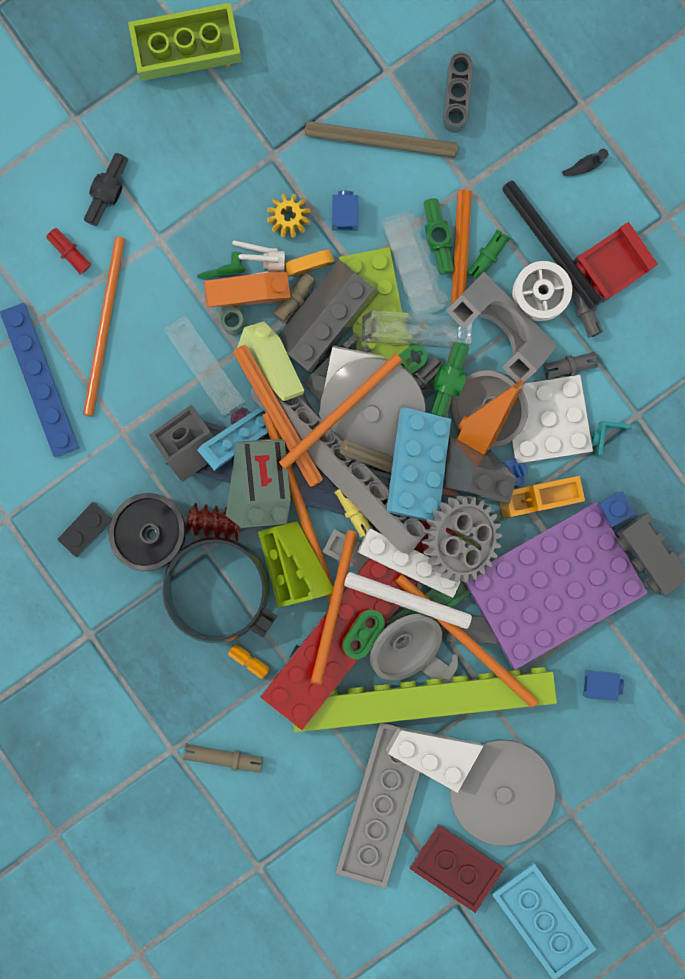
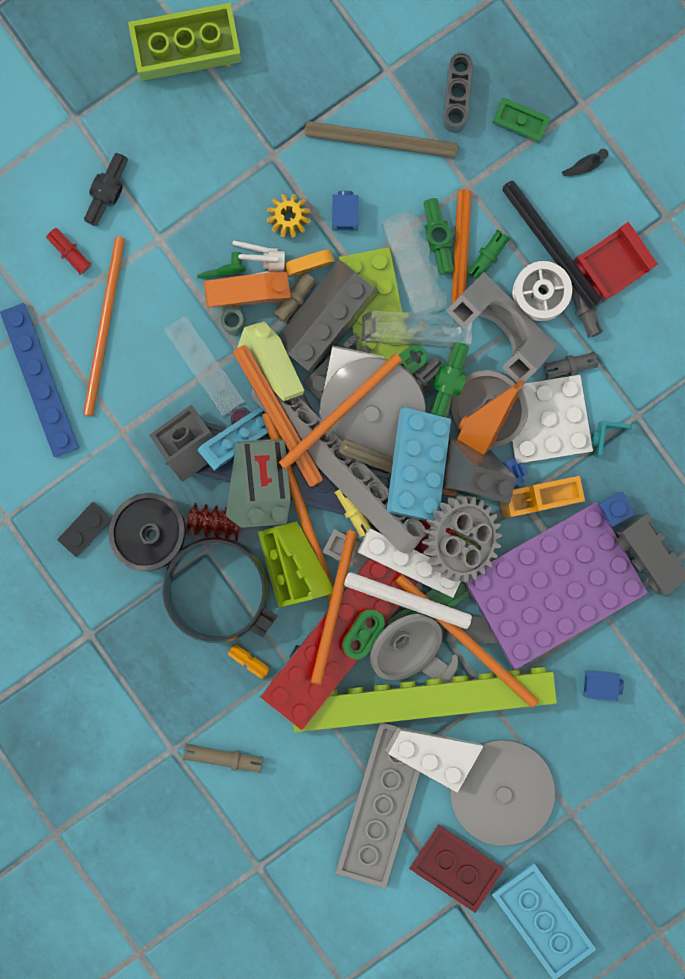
(521, 120): none -> green plate

